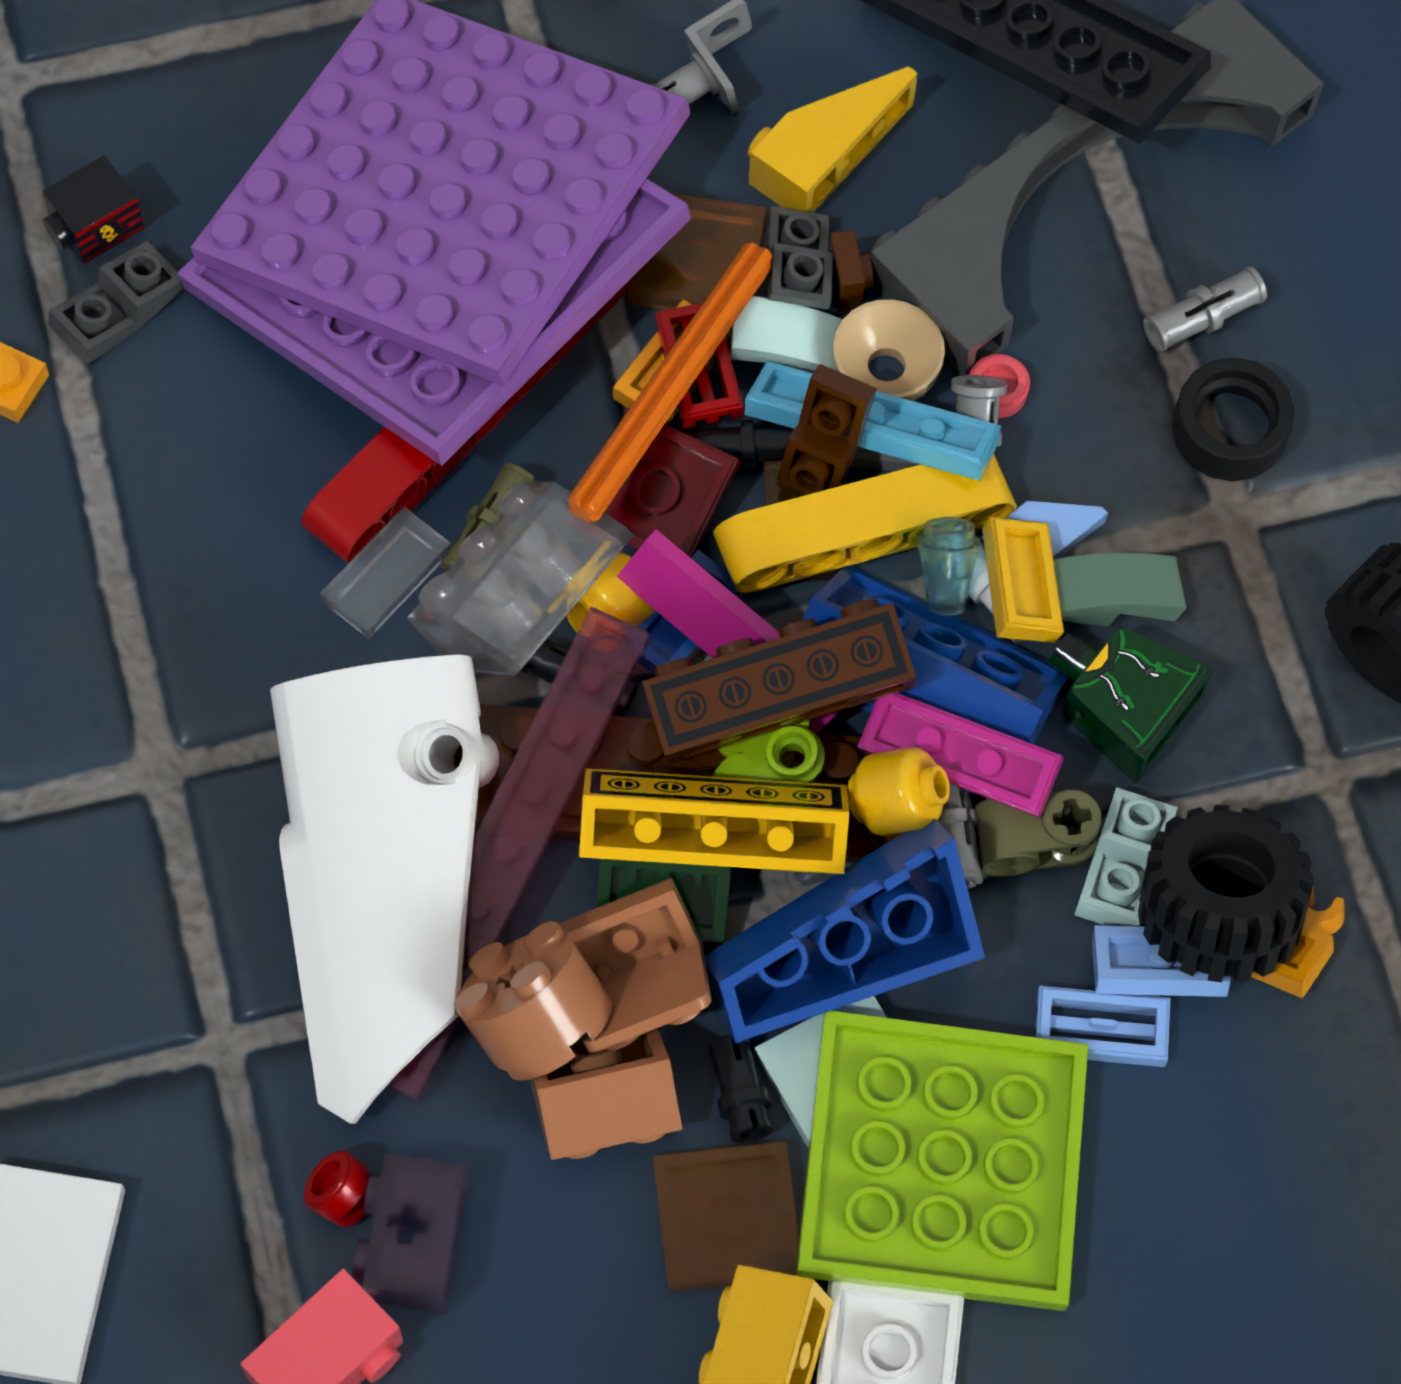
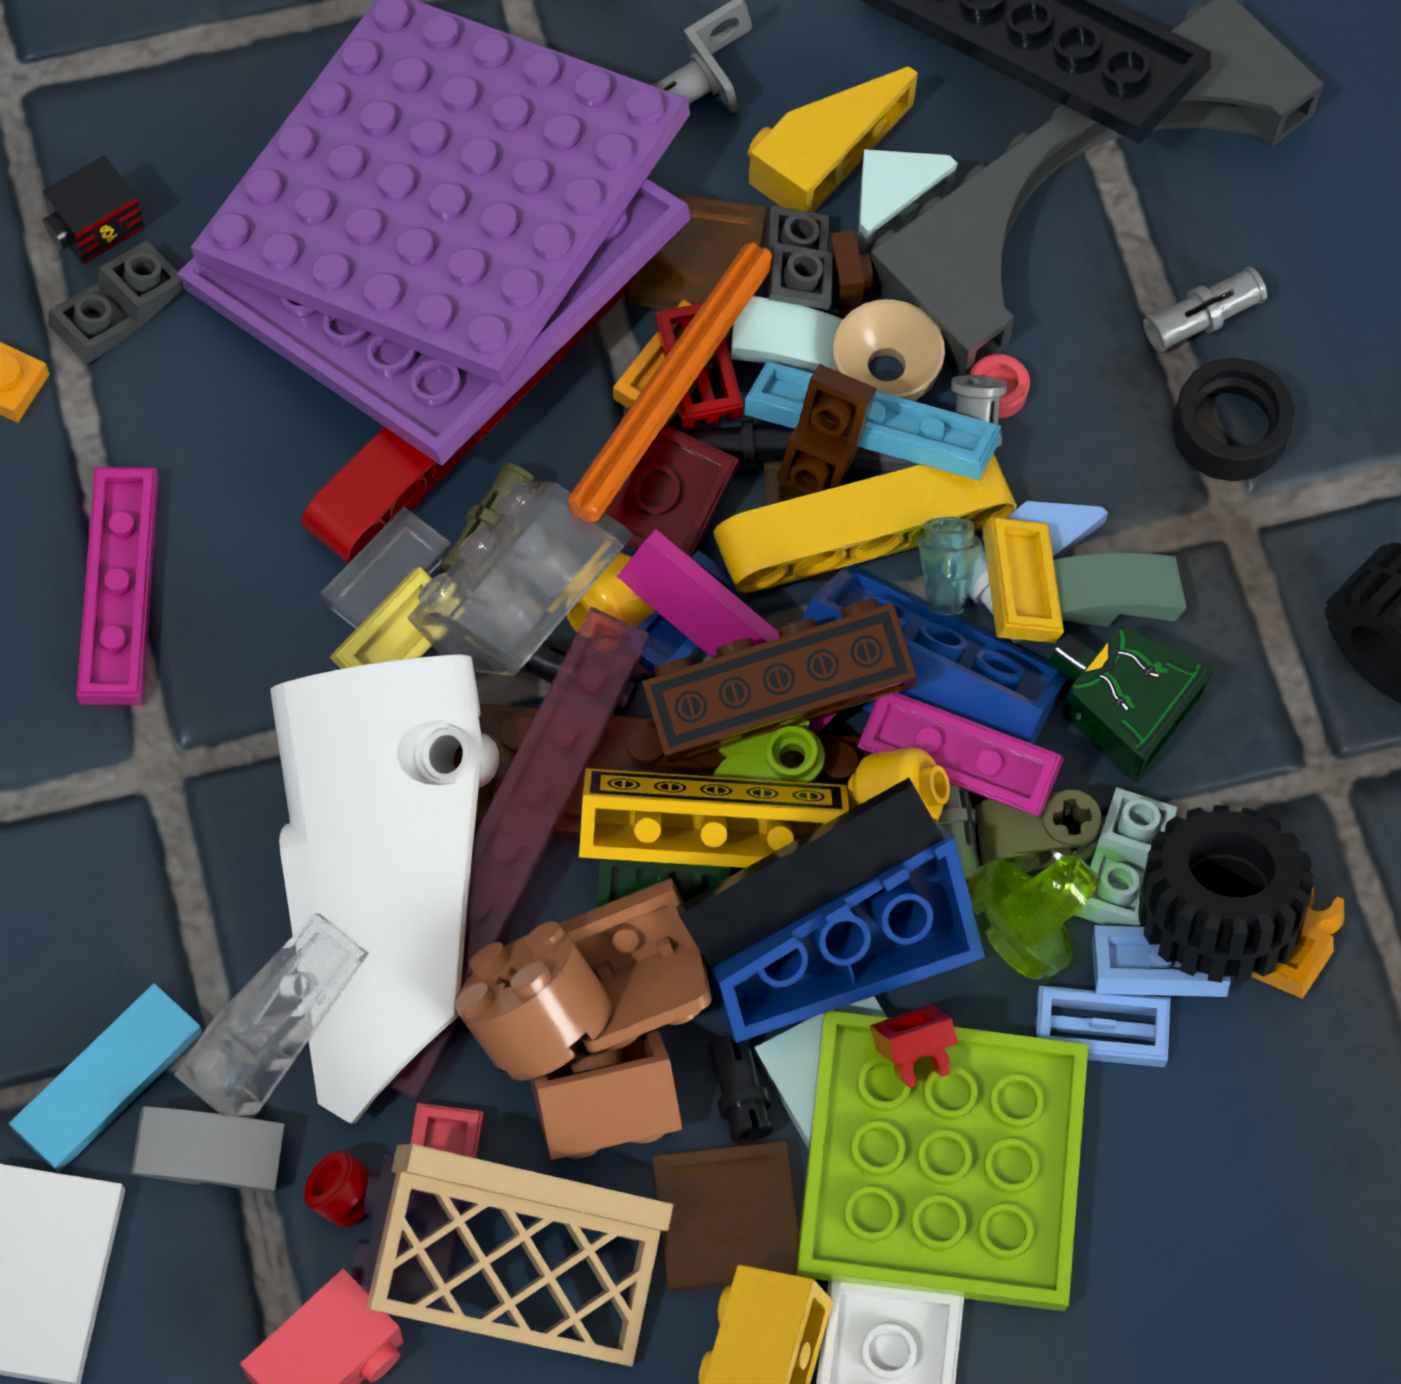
(105, 1078): none -> medium azure tile
(118, 586): none -> dark pink tile
(207, 1149): none -> light grey slope
(271, 1019): none -> clear slope
(387, 631): none -> light yellow tile
(448, 1129): none -> coral tile
(531, 1195): none -> tan fence
(809, 872): none -> black tile
(896, 189): none -> light aqua slope
(913, 1036): none -> red tile
(1031, 912): none -> clear neon green tile

